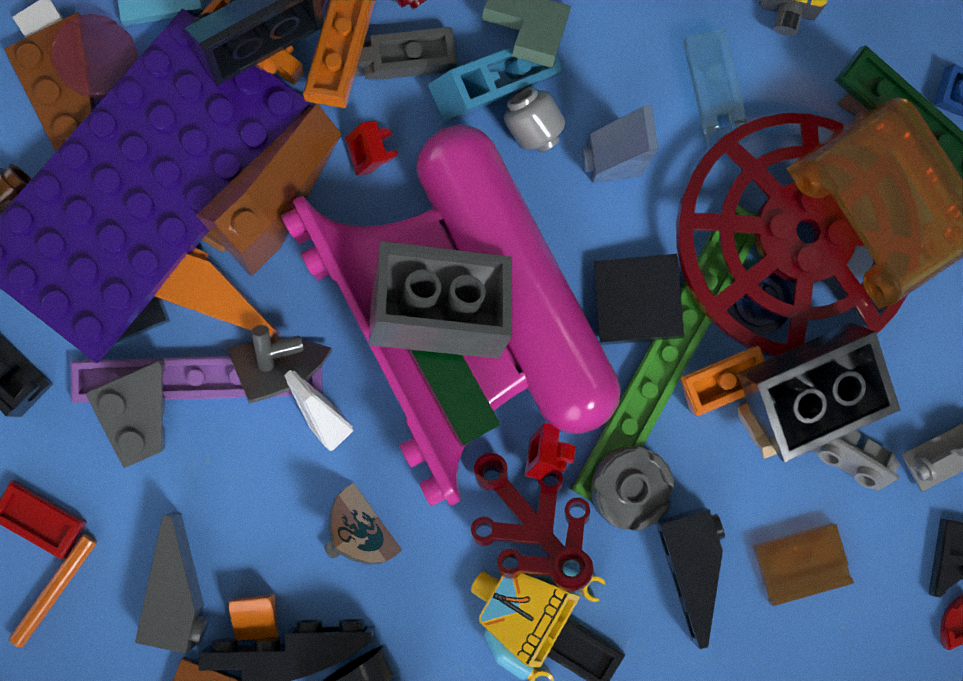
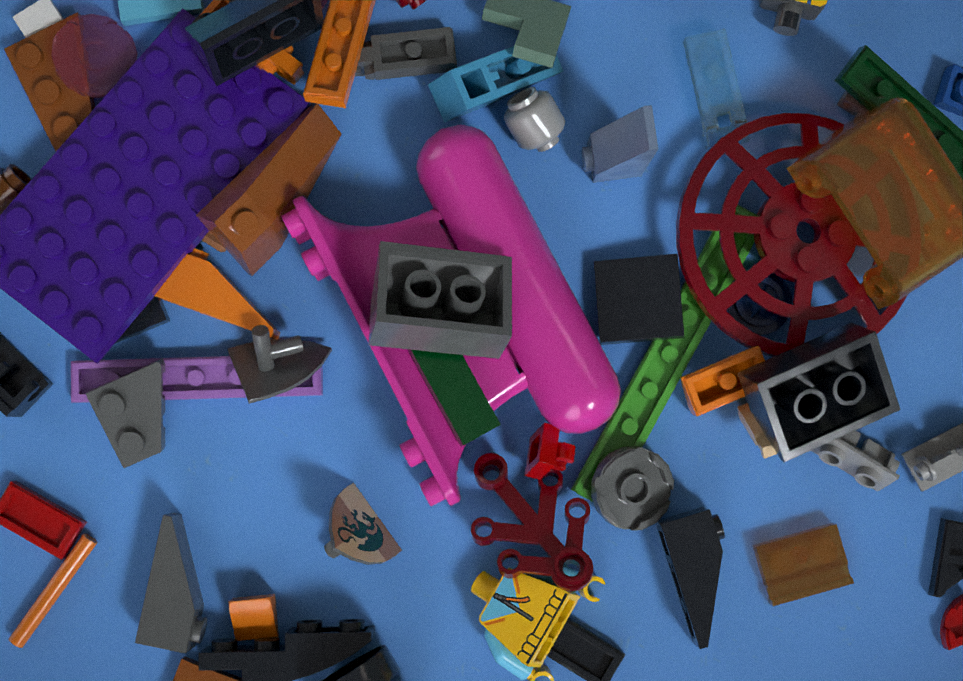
(319, 412): white slope -> none
(367, 147): red tile -> none

